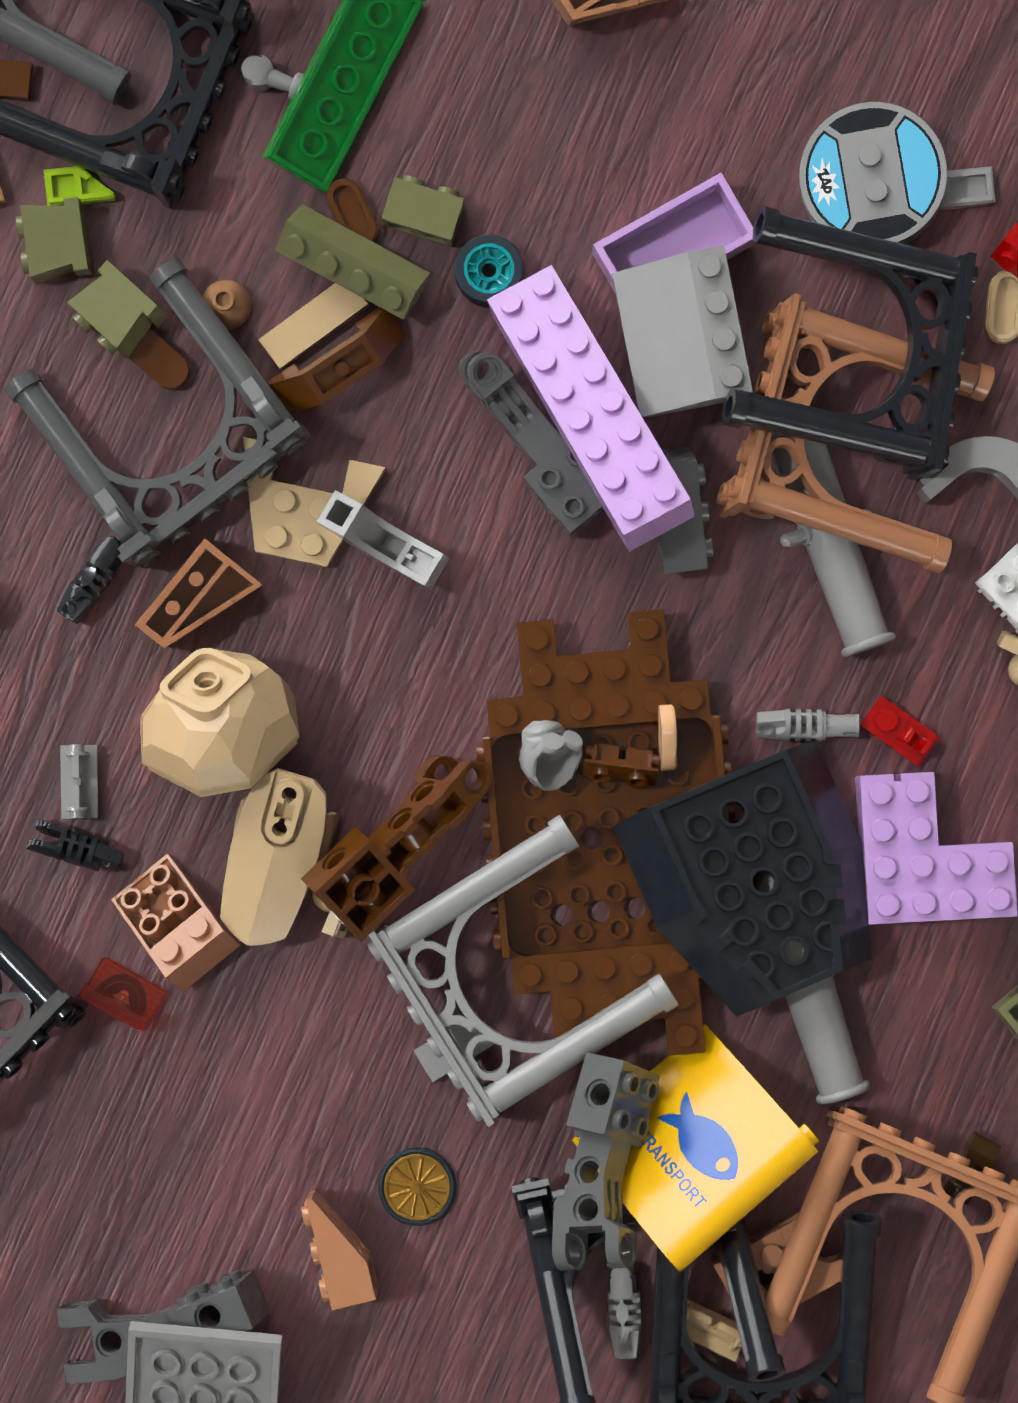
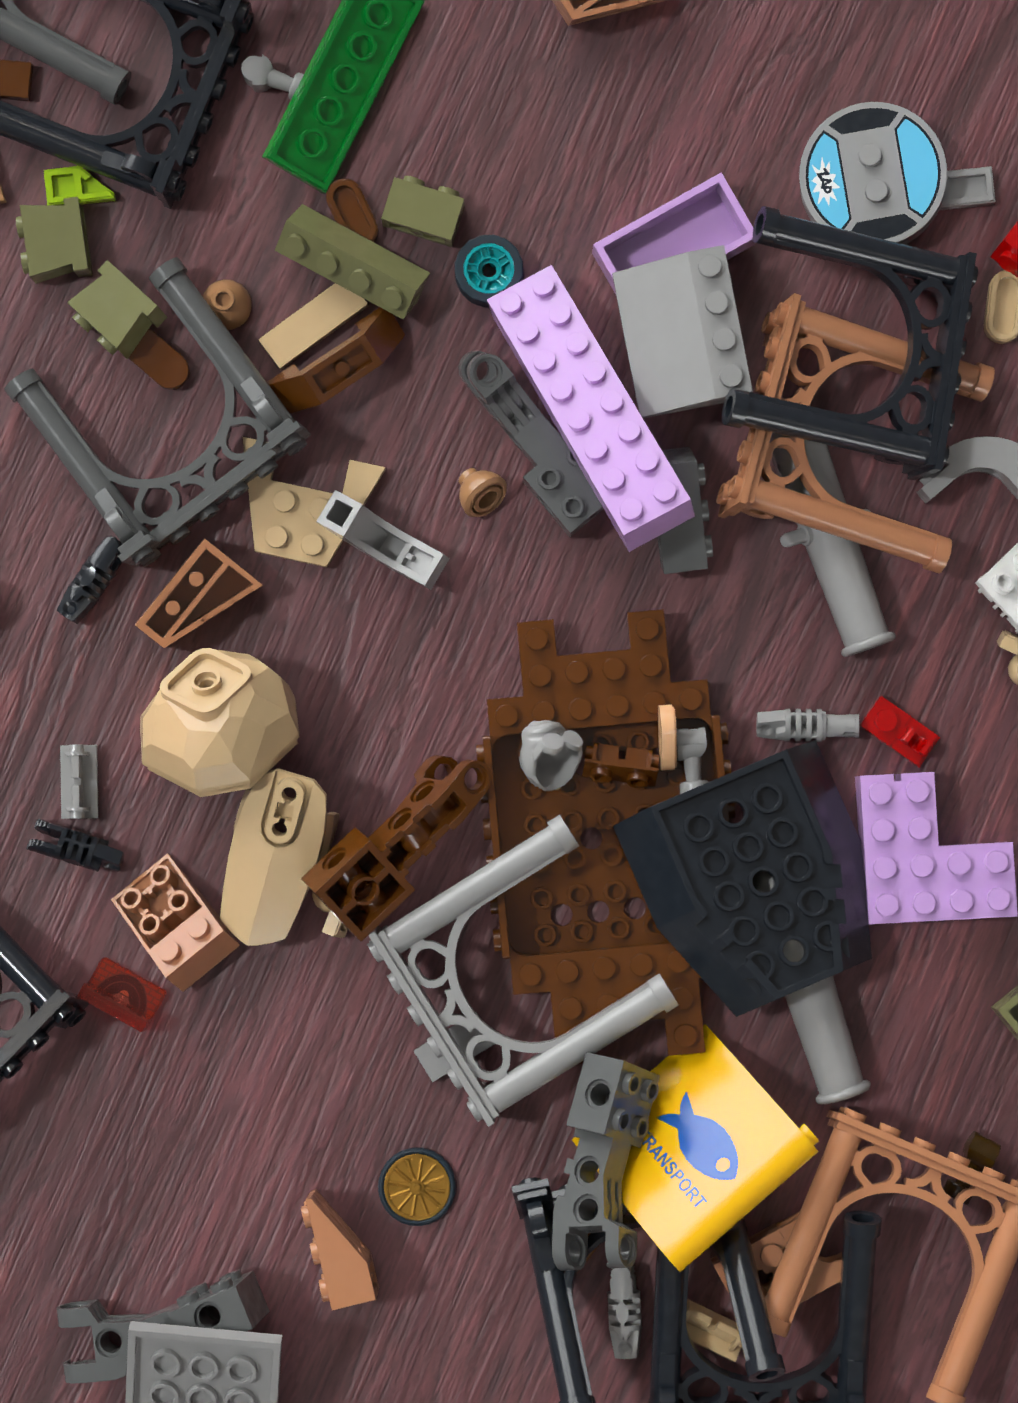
(481, 491): none -> medium nougat brick
(690, 748): none -> light grey leg

